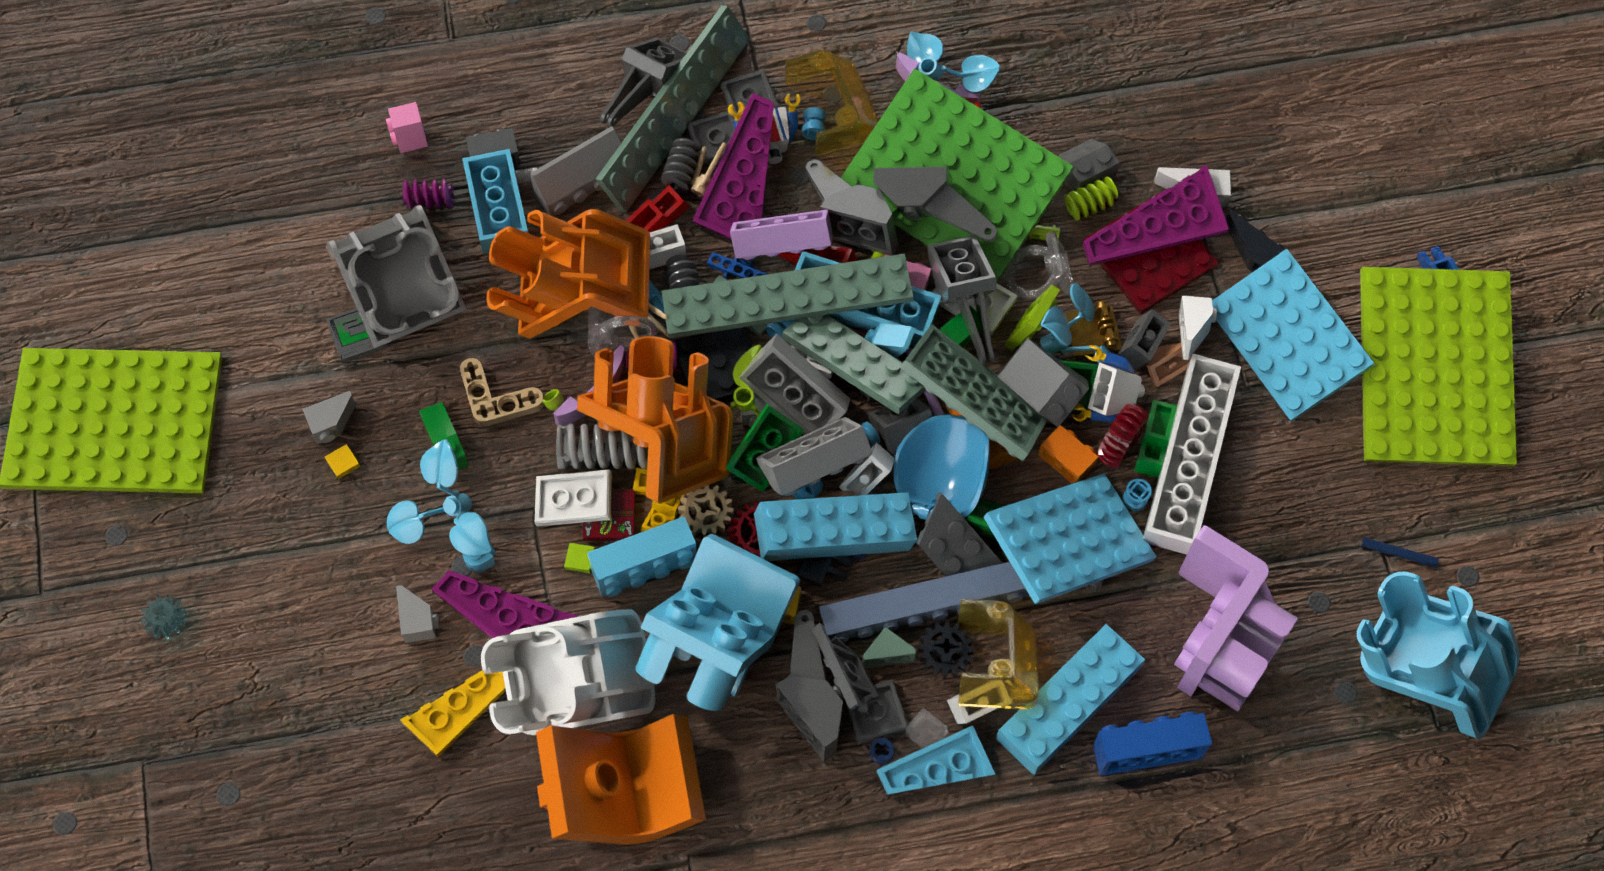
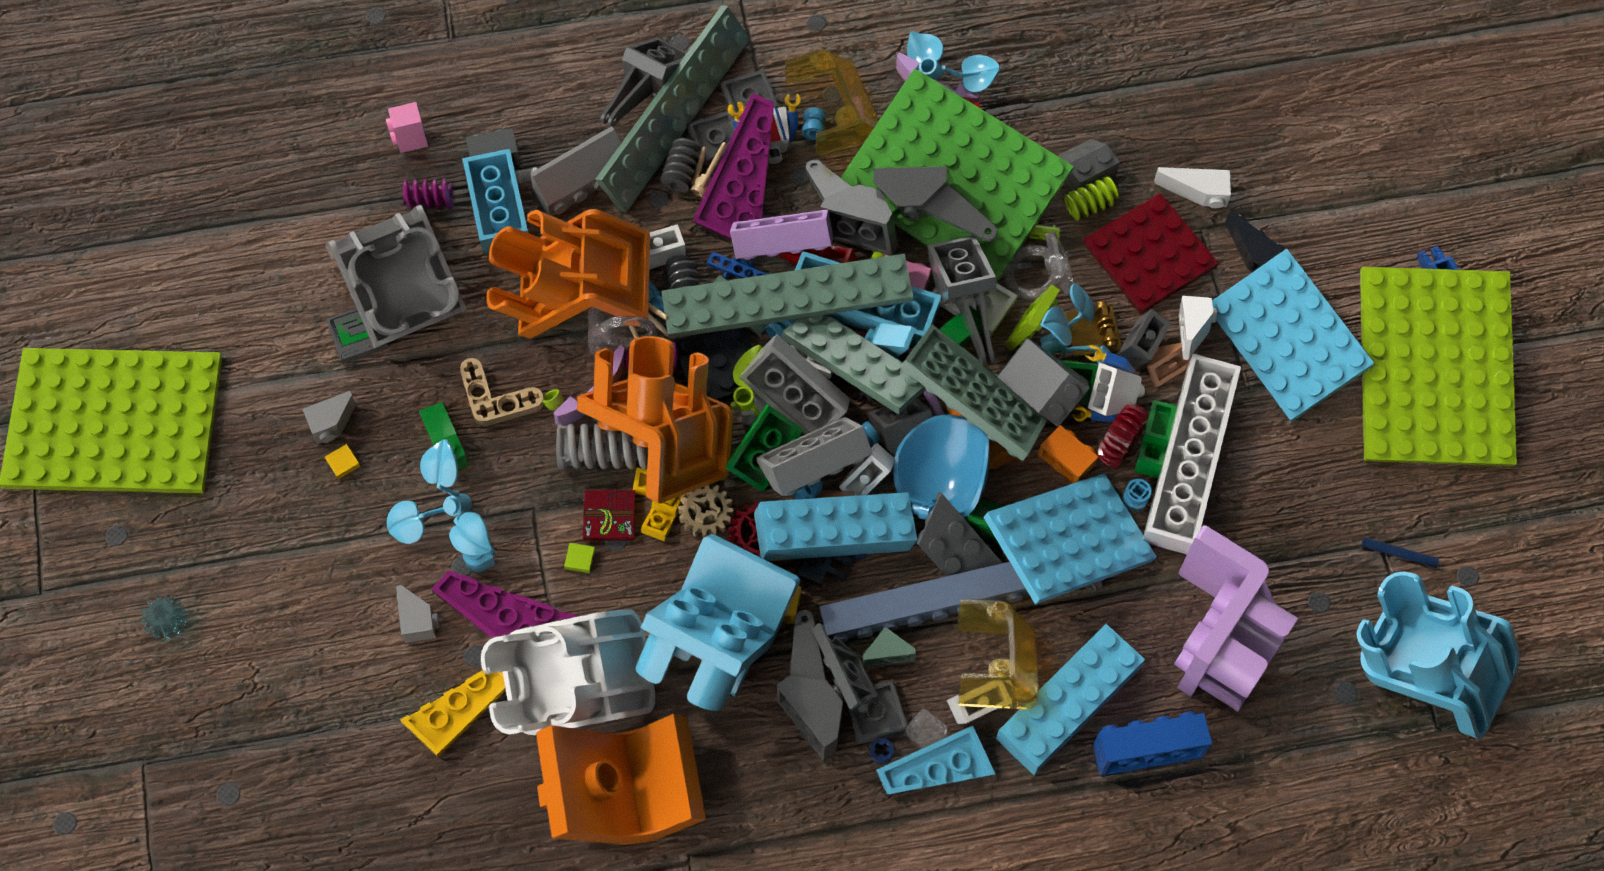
(573, 498): white tile -> none
(643, 557): medium azure brick -> none
(659, 212): red slope -> none
(955, 649): black gear -> none
(1169, 219): magenta wing -> none

